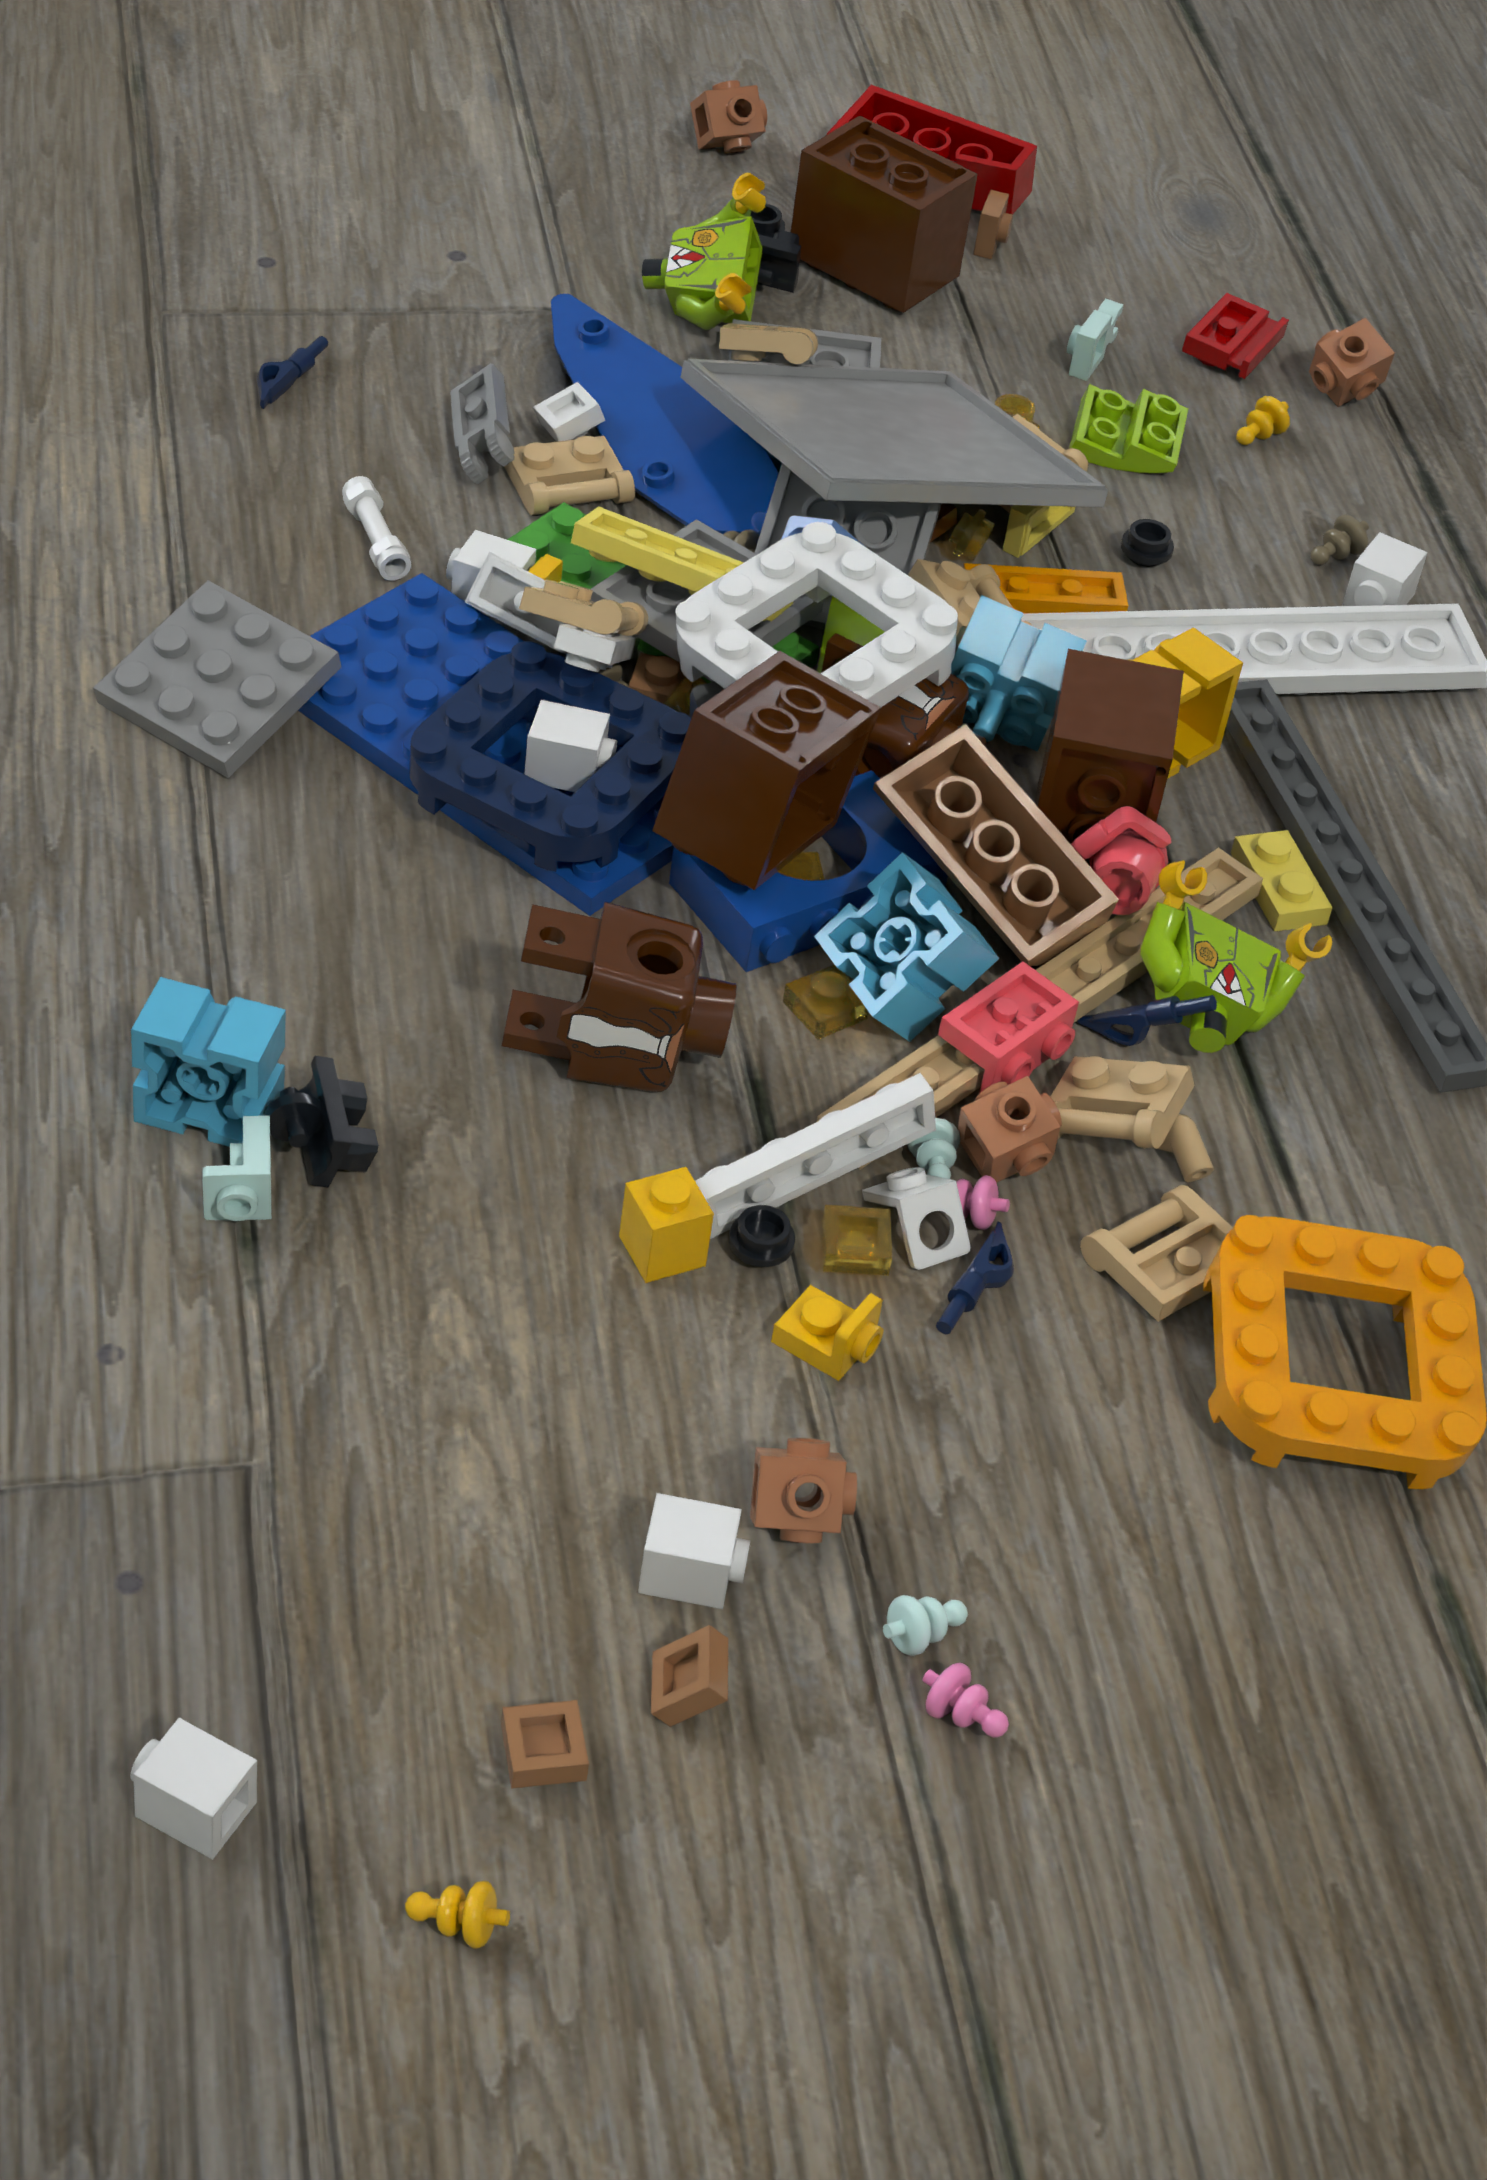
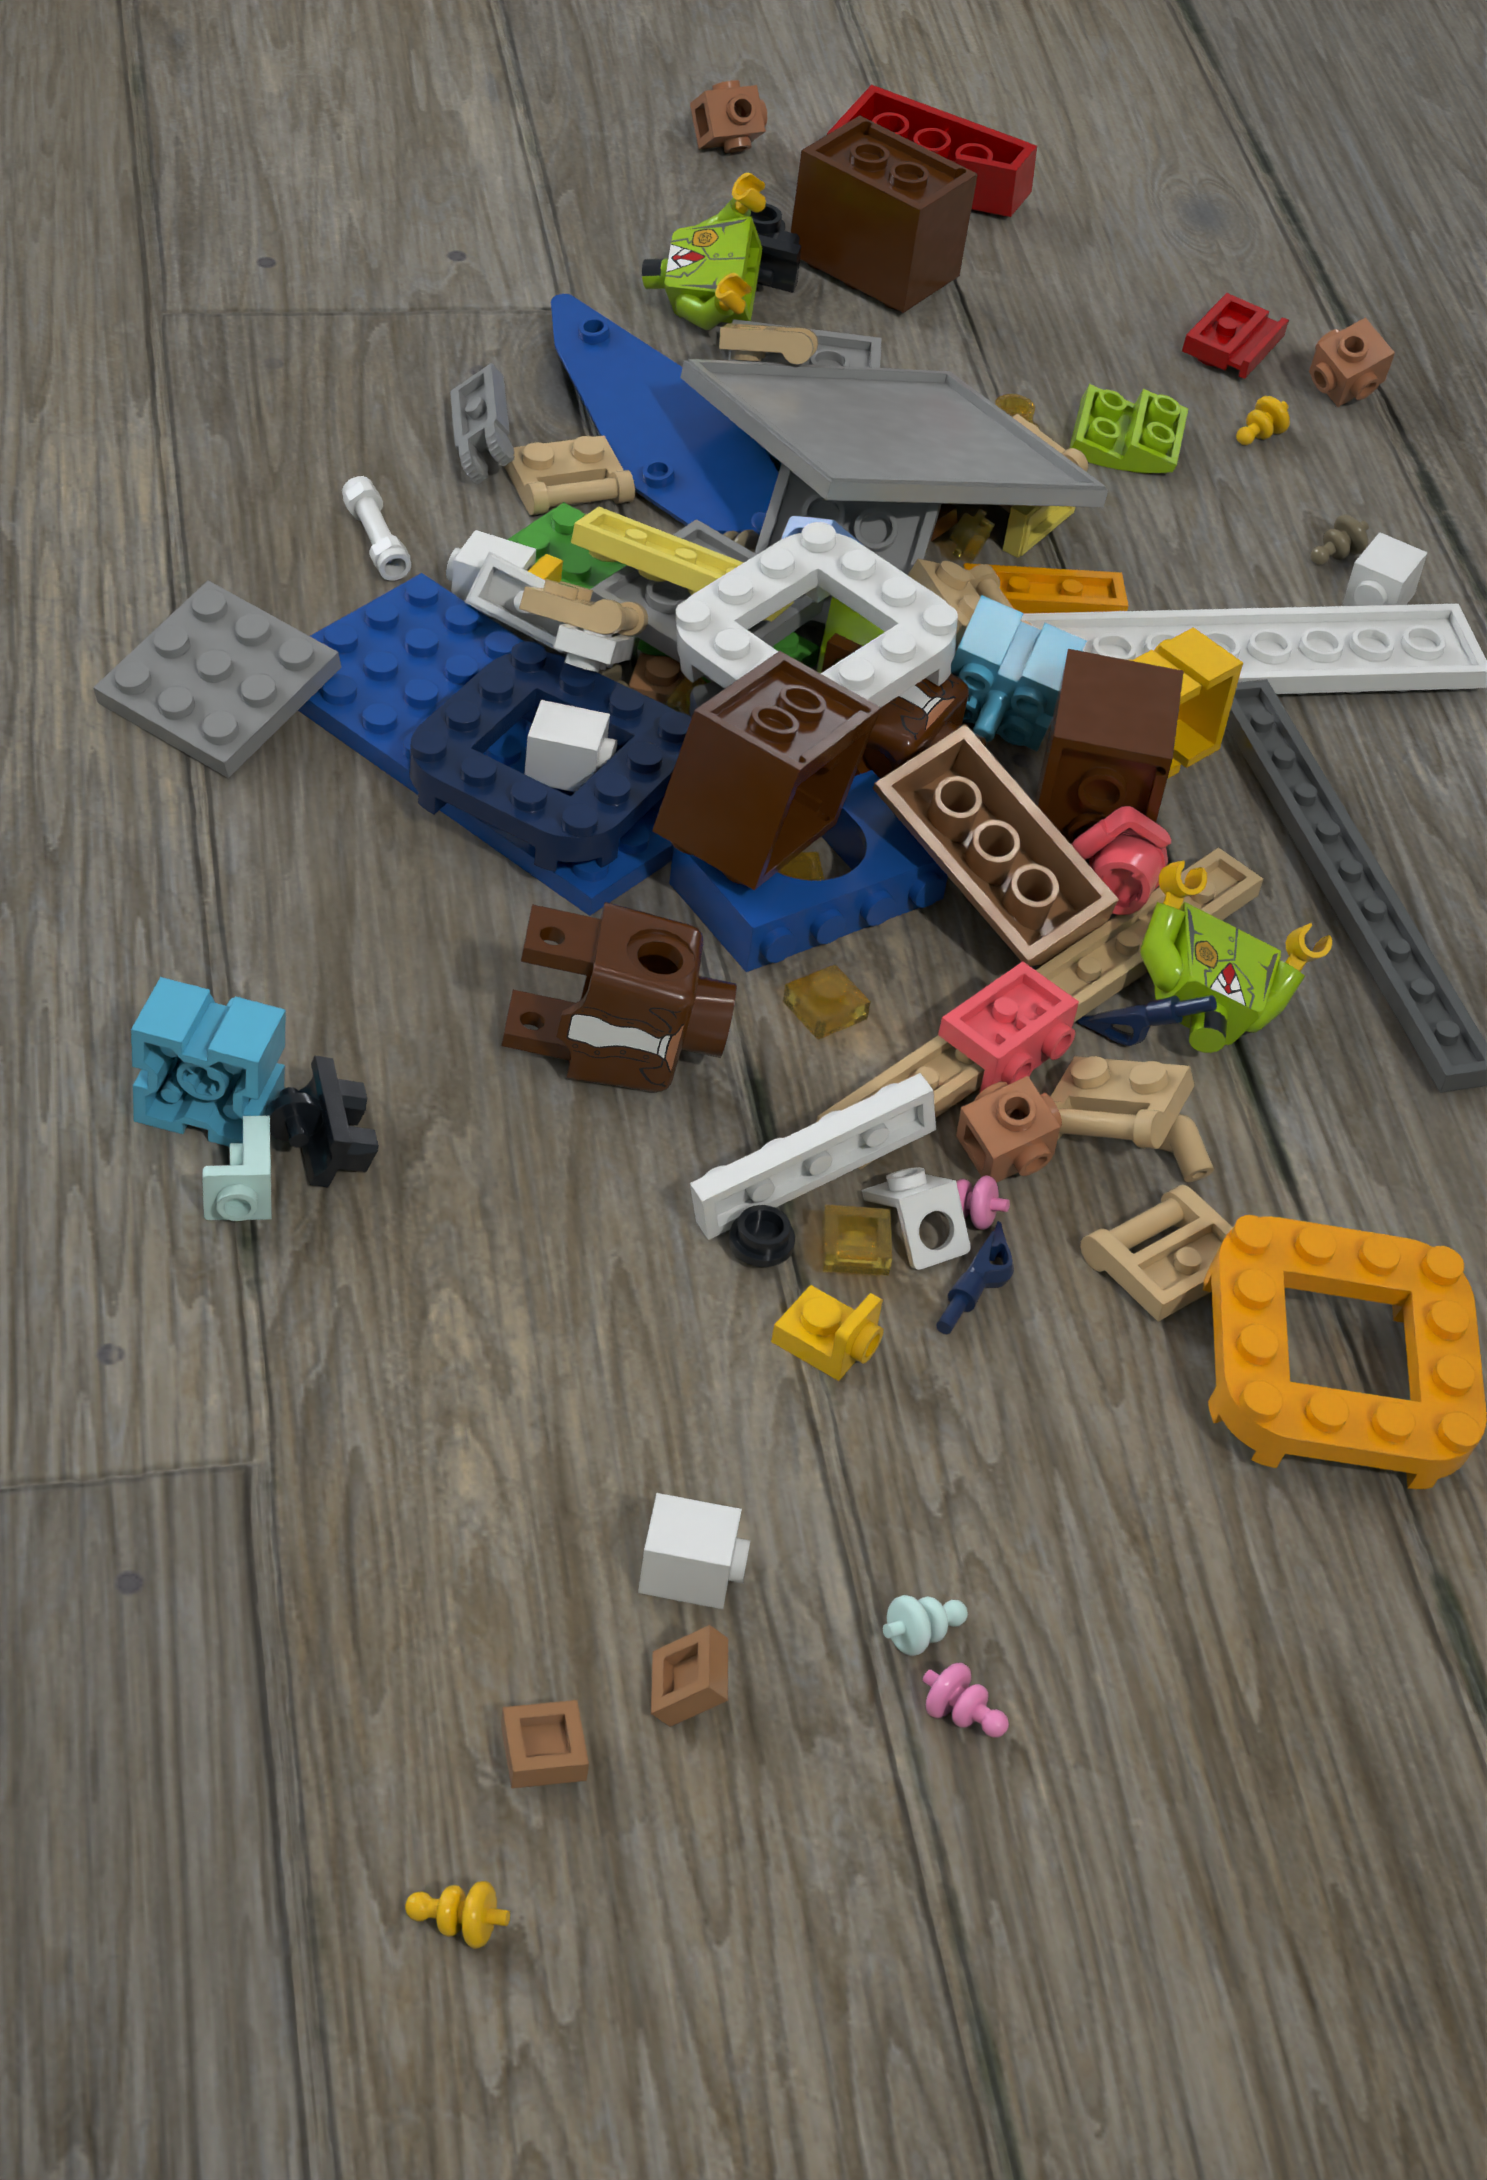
(194, 1787): white brick -> none
(278, 377): dark blue hand -> none
(569, 413): white plate -> none
(666, 1224): yellow brick -> none
(783, 1471): nougat brick -> none
(906, 947): medium azure brick -> none
(937, 1149): light aqua hair -> none
(993, 224): medium nougat plate -> none
(1089, 341): light aqua plate -> none
(1148, 543): black plate -> none
(1289, 888): light yellow plate -> none

